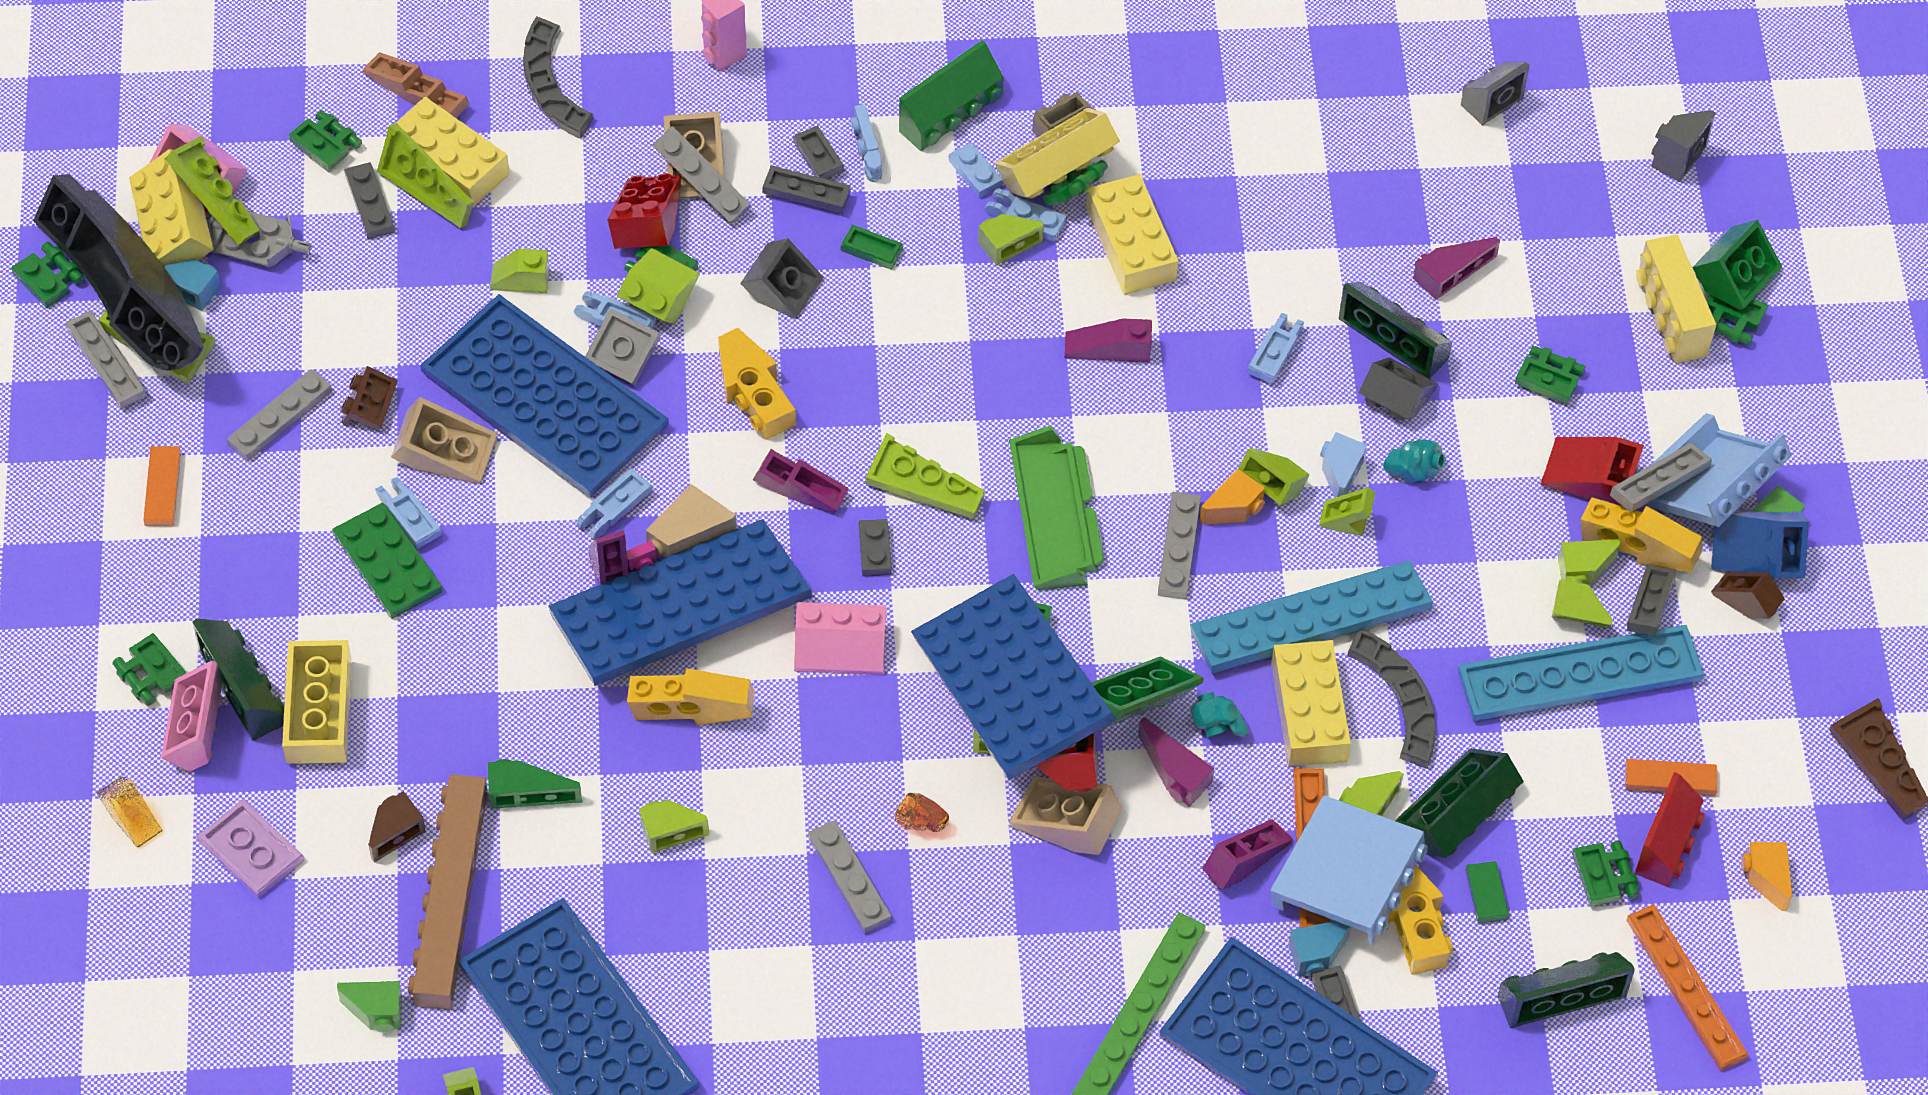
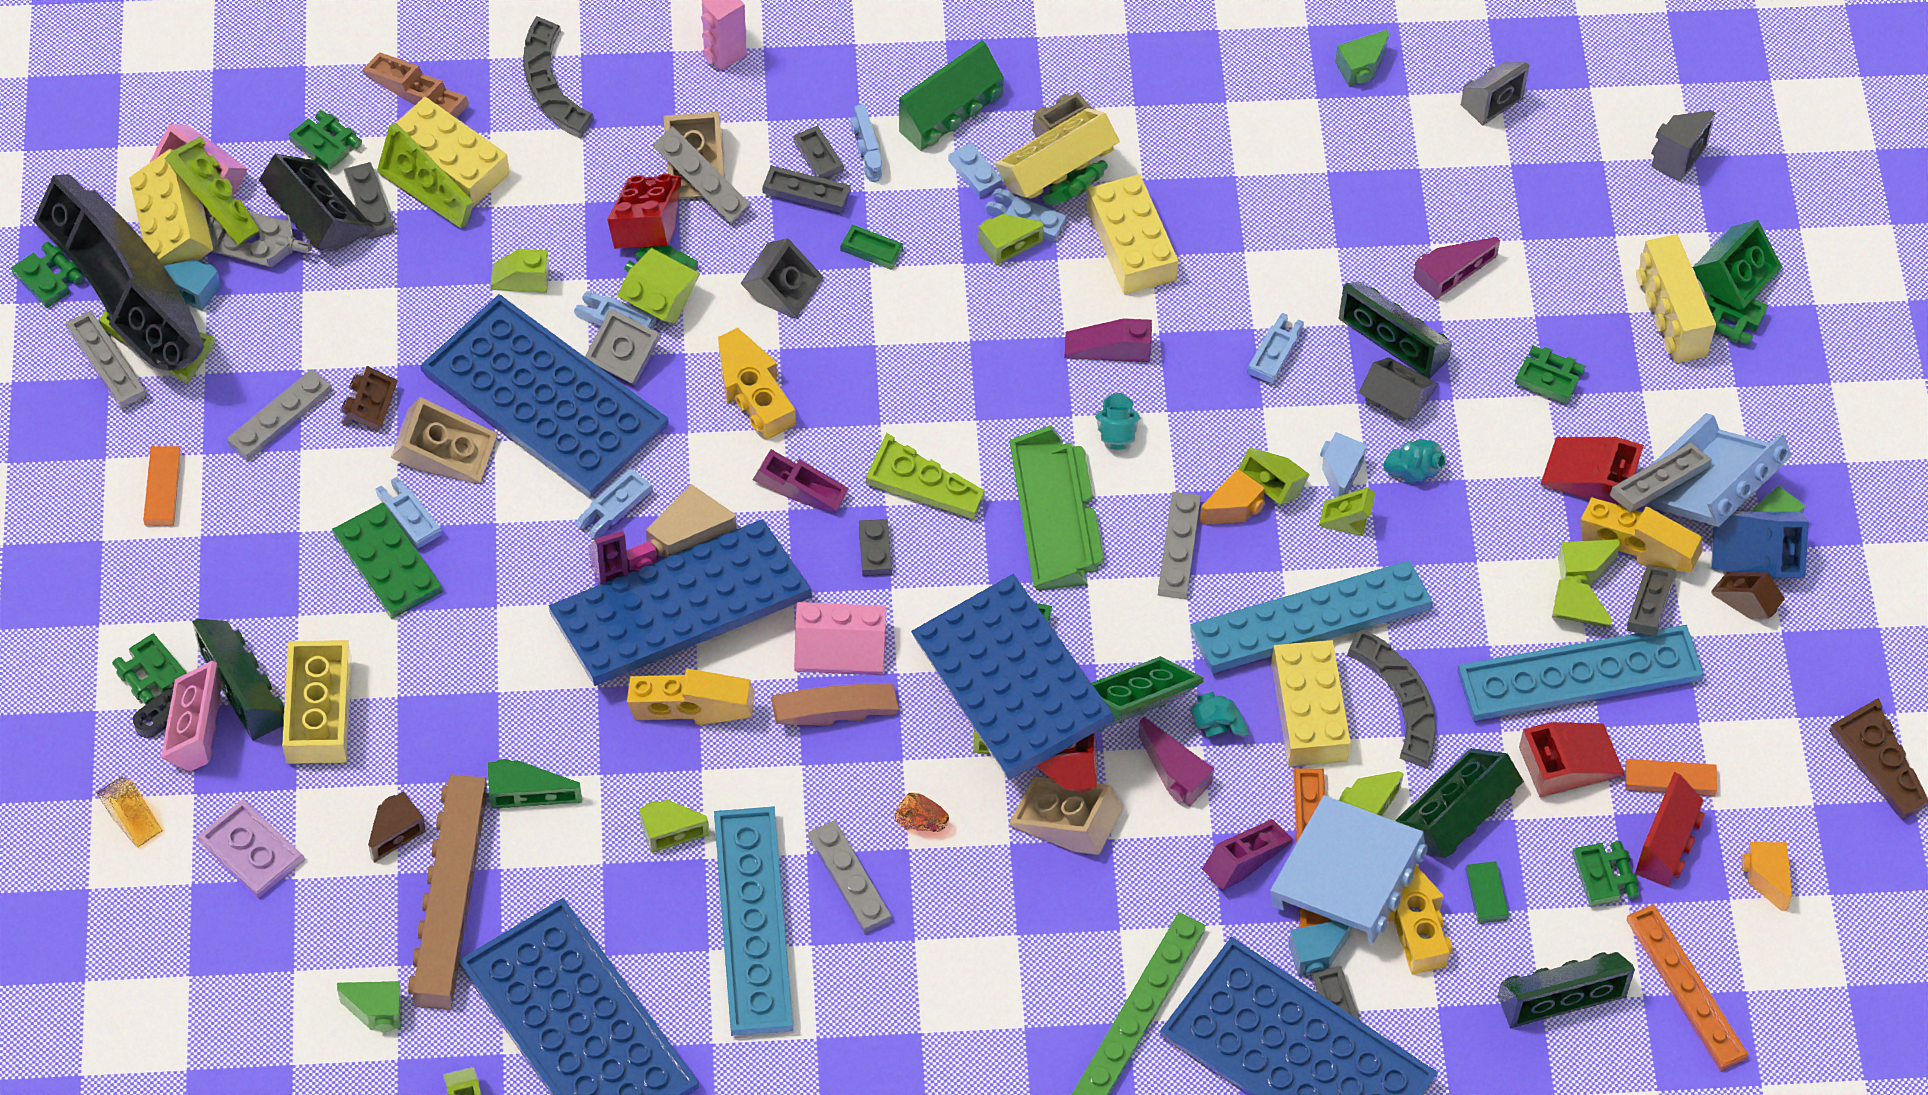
(153, 711): none -> black beam
(314, 202): none -> black slope
(753, 921): none -> dark azure plate
(831, 703): none -> nougat slope
(1117, 421): none -> teal head
(1361, 58): none -> bright green slope
(1568, 756): none -> red slope

